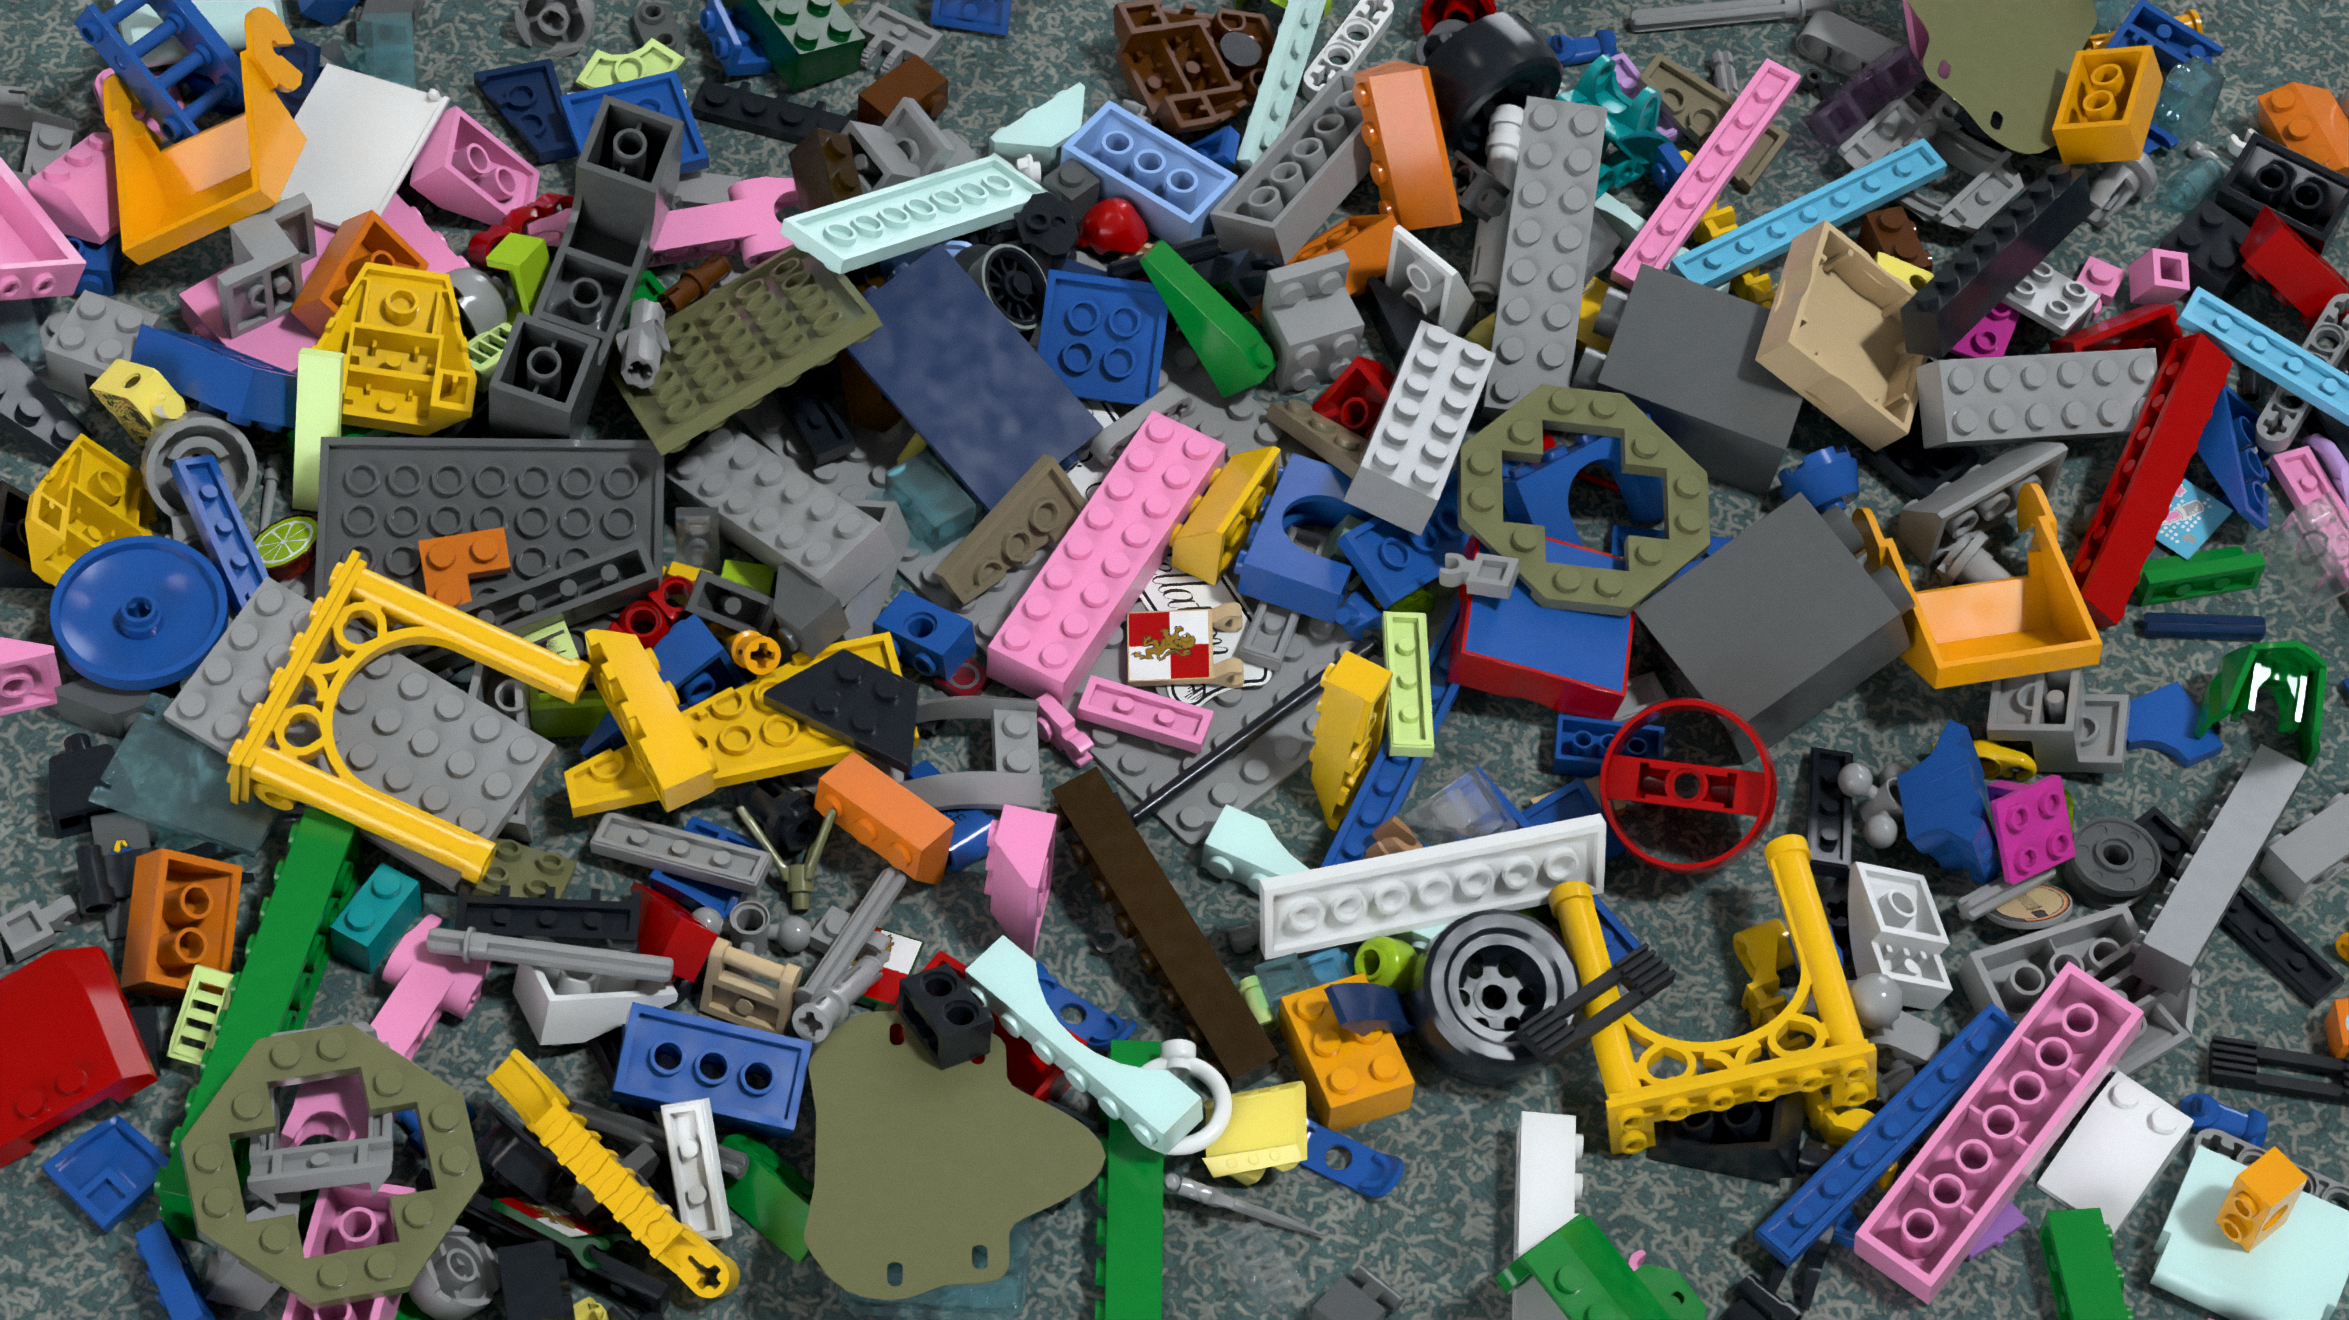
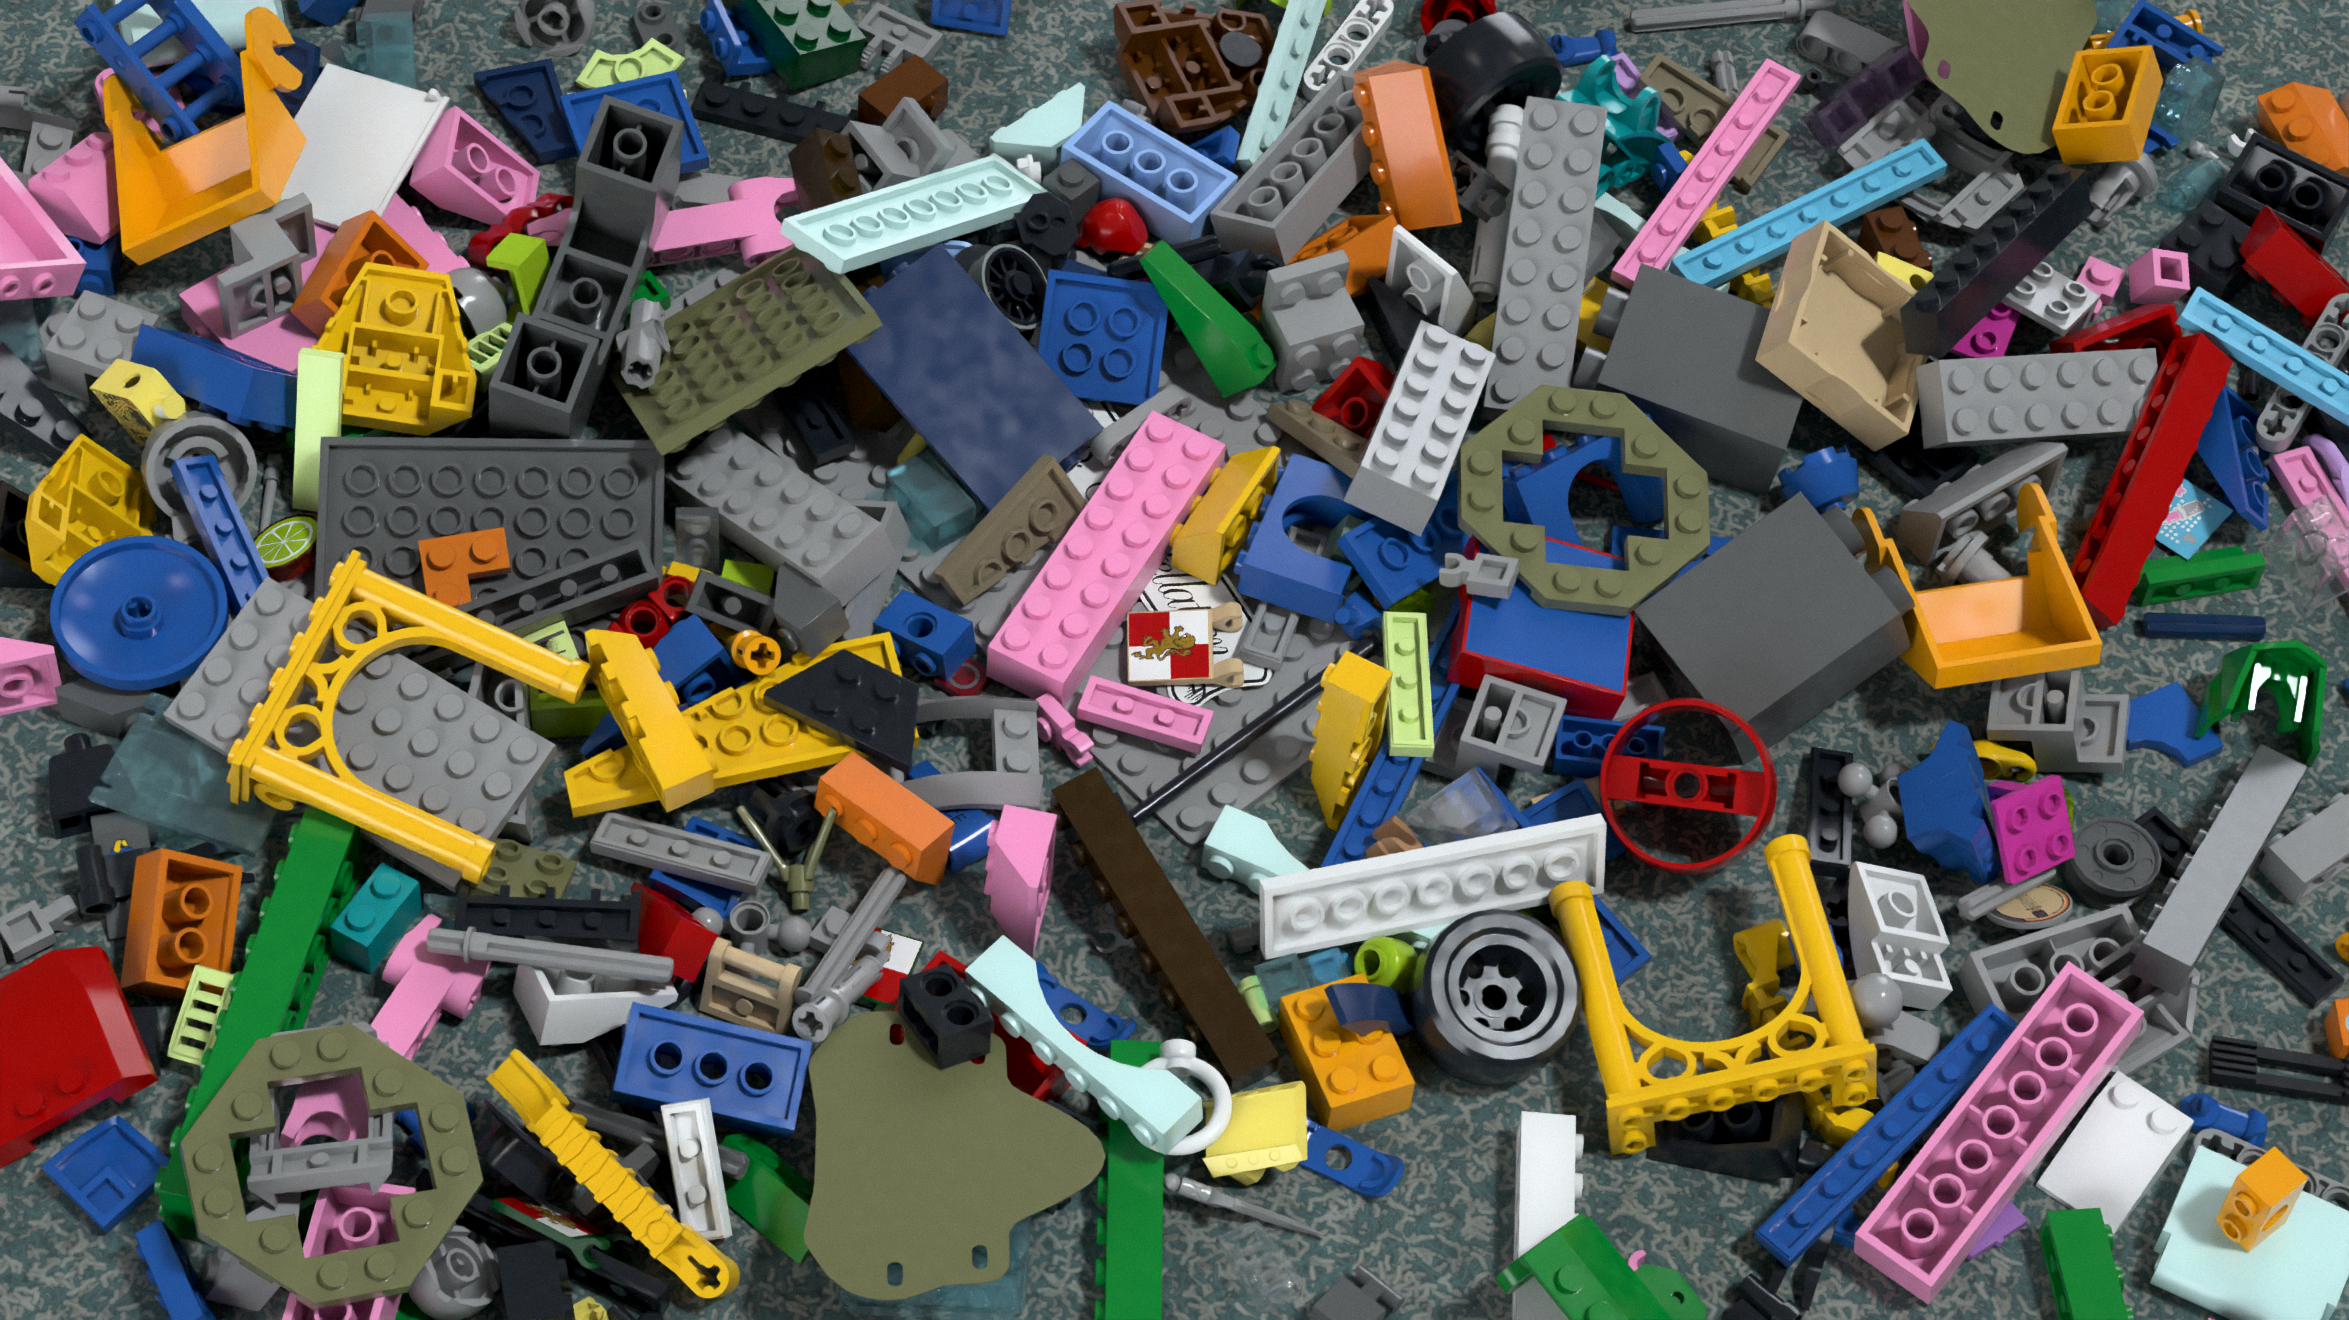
(694, 284): reddish brown pin -> none
(1500, 727): none -> light grey bracket
(1638, 972): black container -> none

